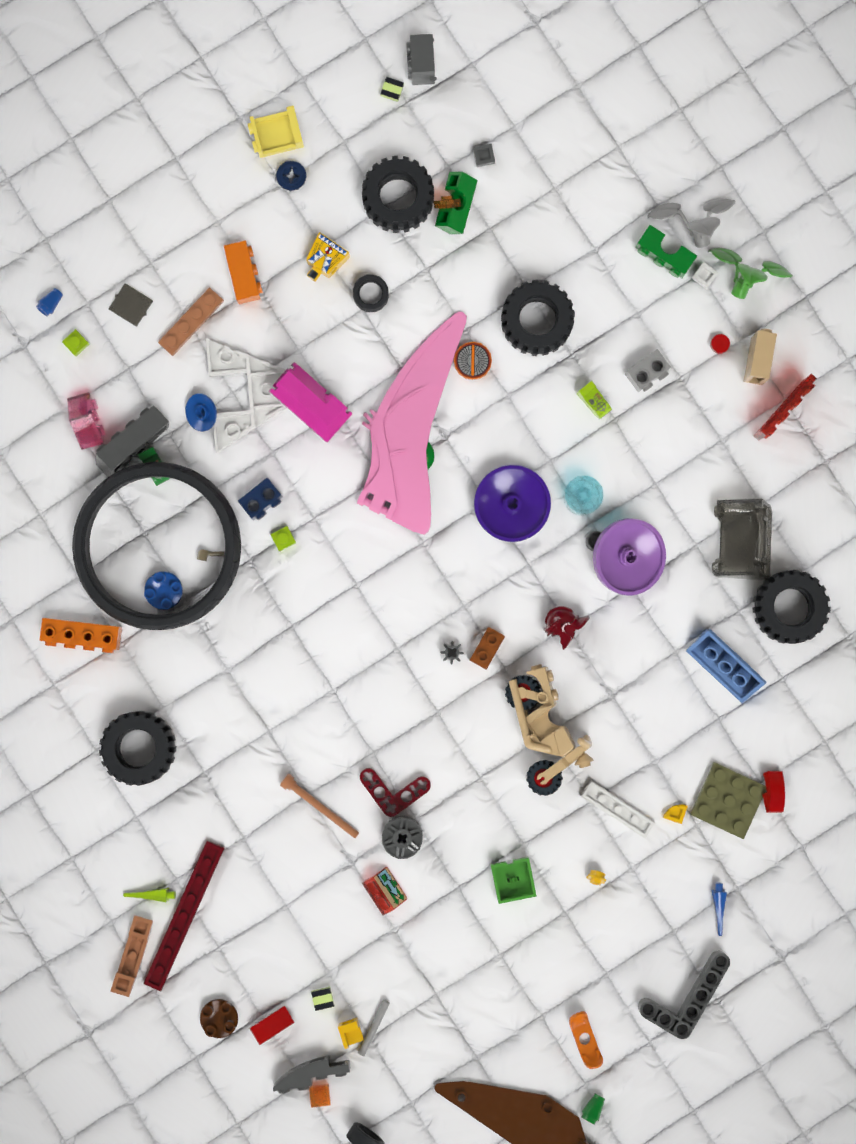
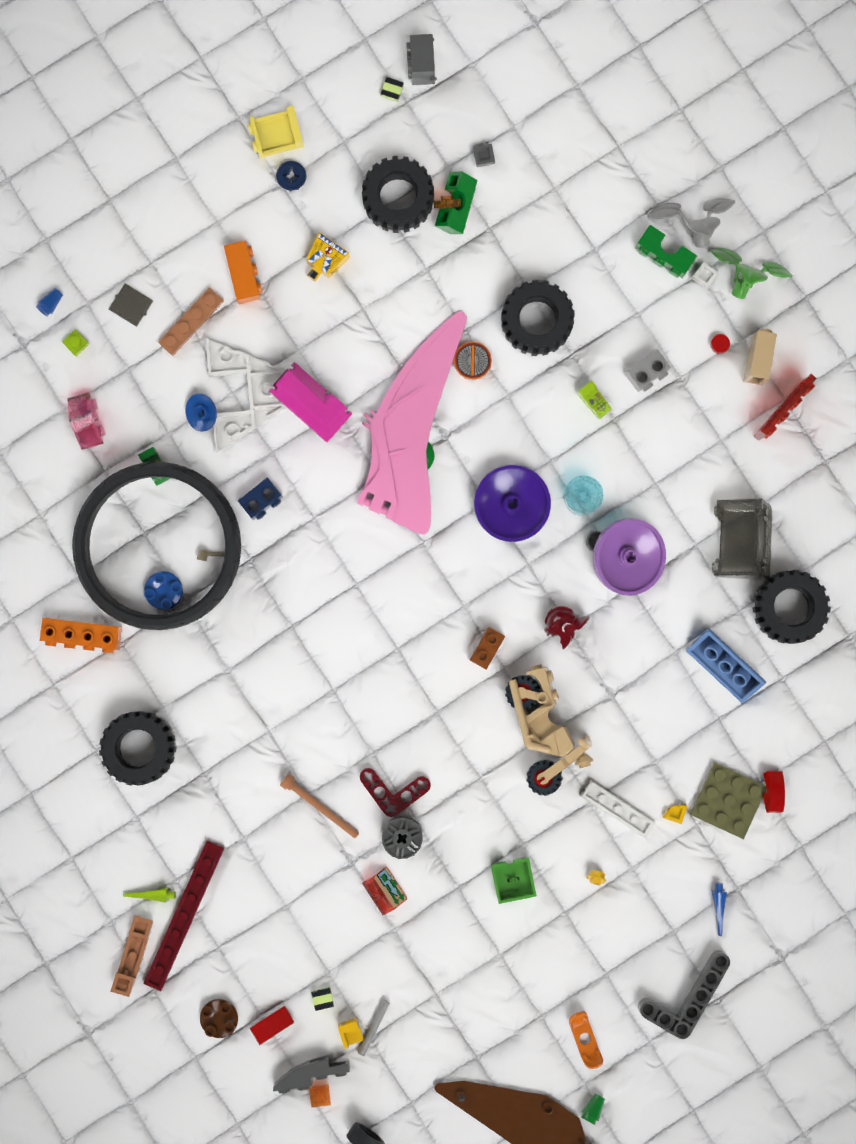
(131, 440): dark grey wedge -> none
(283, 538): lime plate -> none
(371, 278): black tyre -> none
(451, 647): dark grey gear -> none

